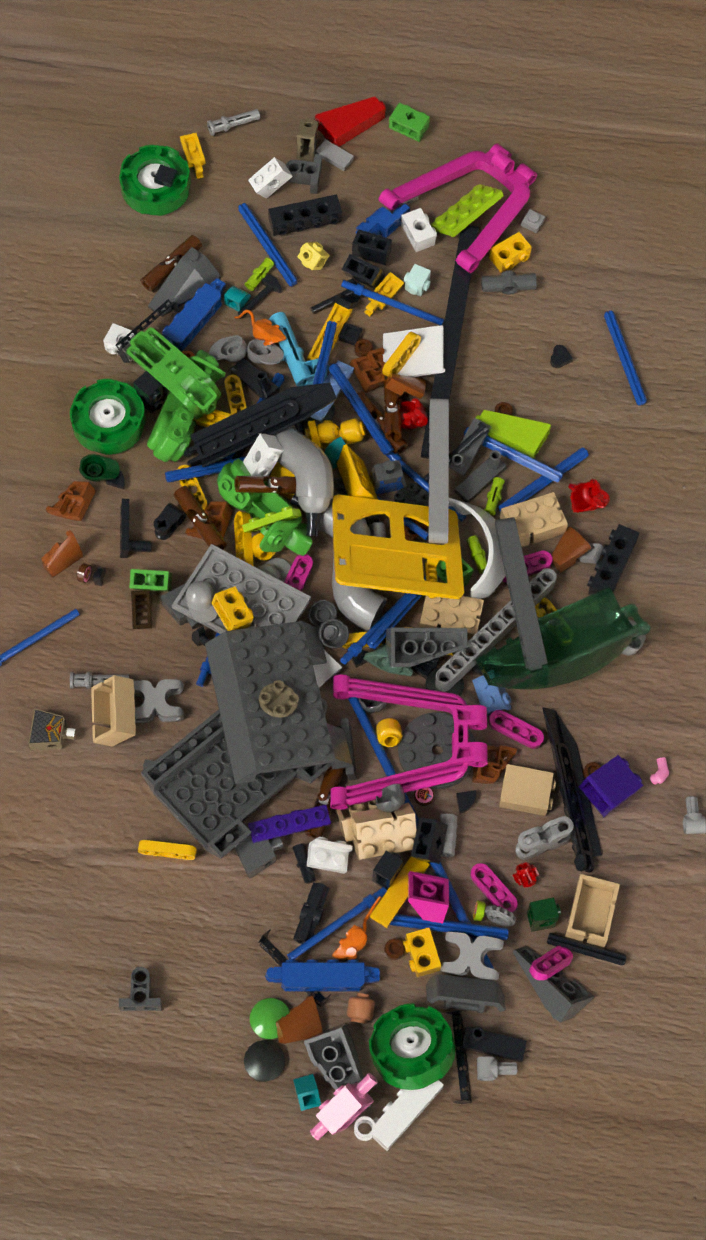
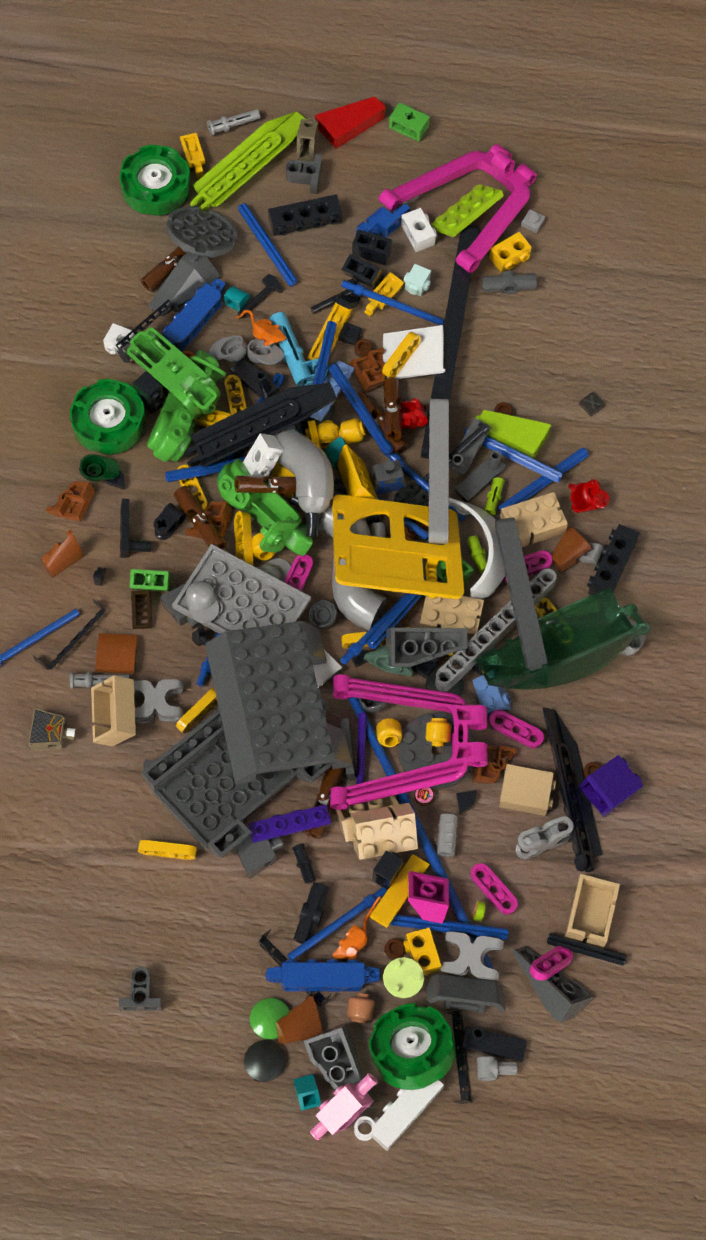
(75, 639): none -> black piece
(84, 573): reddish brown tile -> none
(116, 653): none -> dark orange slope
(165, 176): black tile -> none
(189, 719): none -> yellow beam
(201, 231): none -> dark grey plate
(229, 611): yellow brick -> none
(246, 160): none -> lime hinge
(256, 524): lime plate -> none
(258, 274): lime pin -> none
(270, 178): white brick -> none
(278, 699): dark tan dish -> none
(313, 255): light yellow brick -> none
(328, 855): white bracket -> none
(333, 633): dark grey hair -> none
(335, 155): light grey tile -> none
(361, 748): none -> dark purple bar
(392, 798): dark grey hair -> none
(400, 383): dark orange slope -> none
(403, 977): none -> yellowish green piece
(429, 840): black brick -> none
(438, 732): none -> yellow head
(500, 916): light grey gear -> none
(526, 874): red gear -> none
(543, 914): dark green brick -> none
(560, 357): black tile -> none
(592, 403): none -> clear smoke tile
(625, 358): blue axle -> none
(662, 772): bright pink arm -> none
(693, 821): light grey axle -> none

